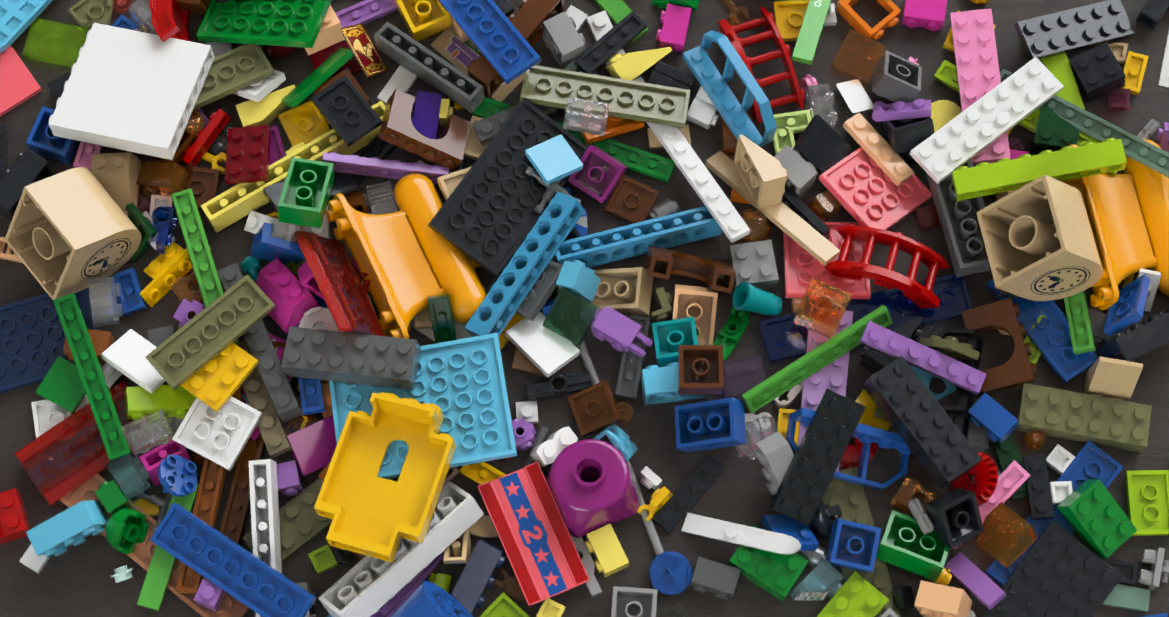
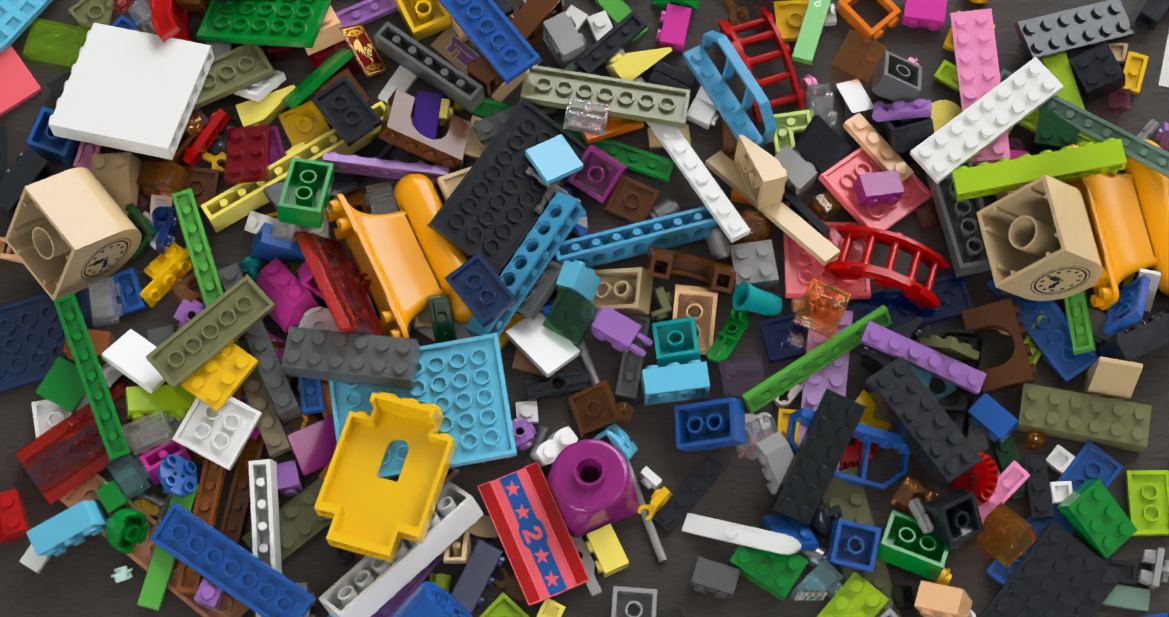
(323, 559): lime plate -> none
(481, 289): none -> dark blue plate
(481, 472): yellow plate -> none
(670, 573): blue tile -> none
(700, 369): reddish brown brick -> none
(718, 244): none -> flat silver brick
(878, 188): none -> brick
(975, 580): medium lavender tile -> none

